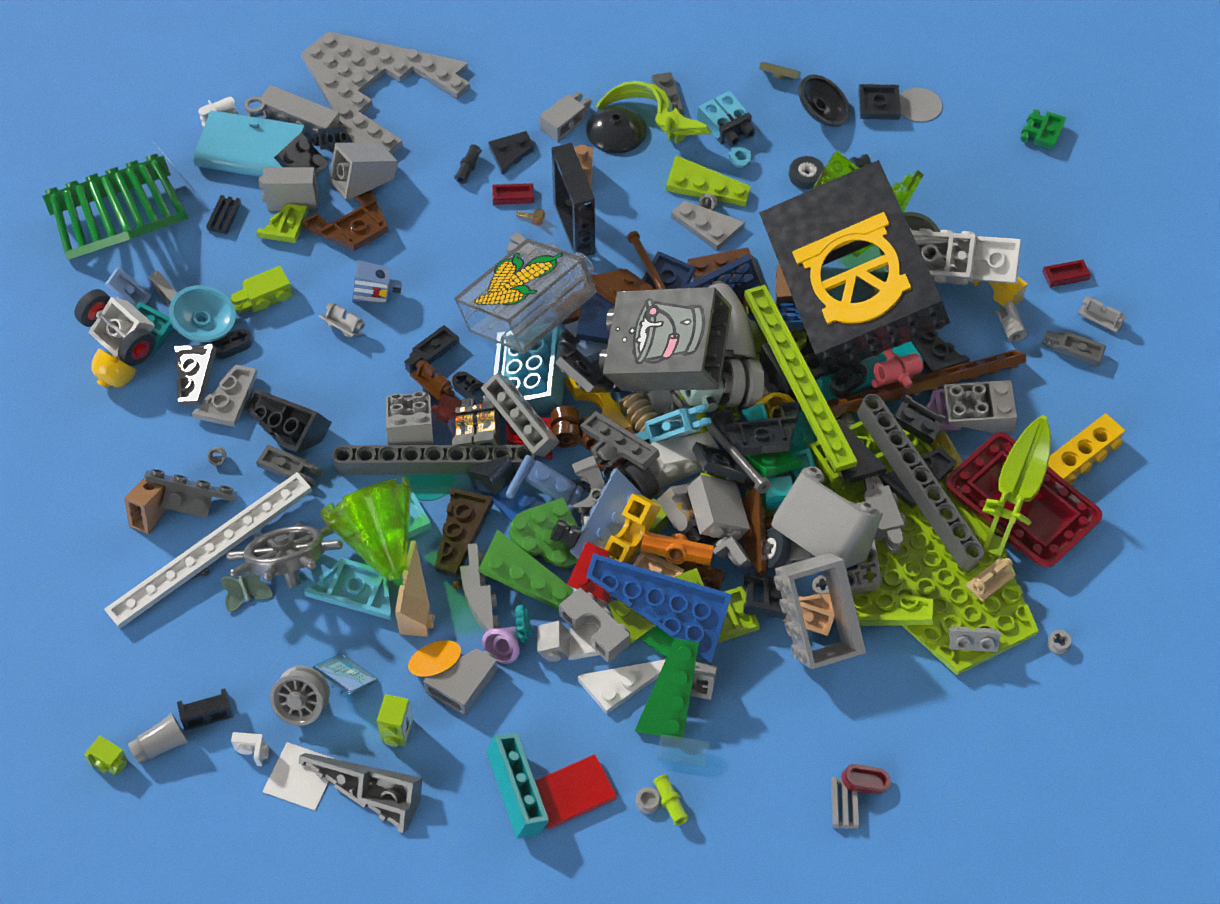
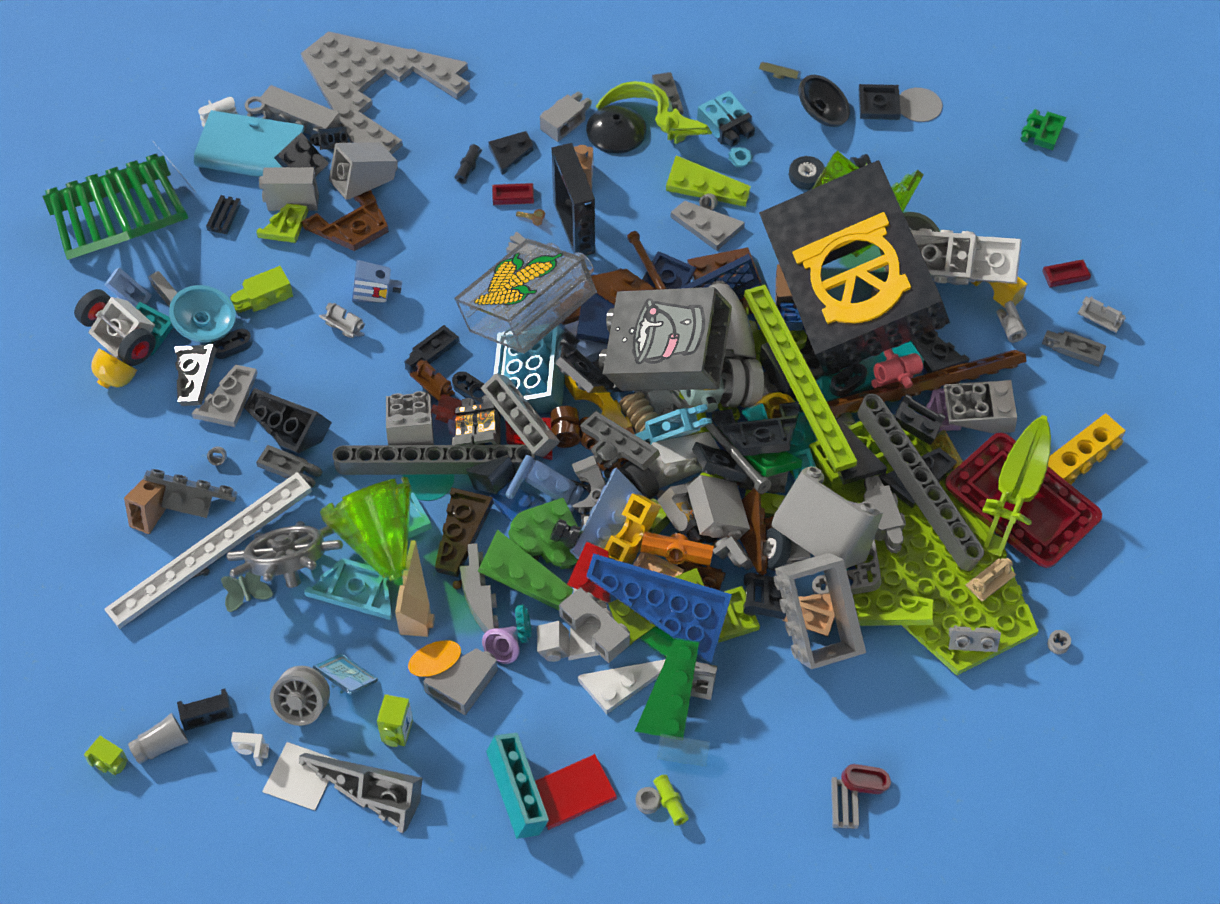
(775, 495): teal brick -> none

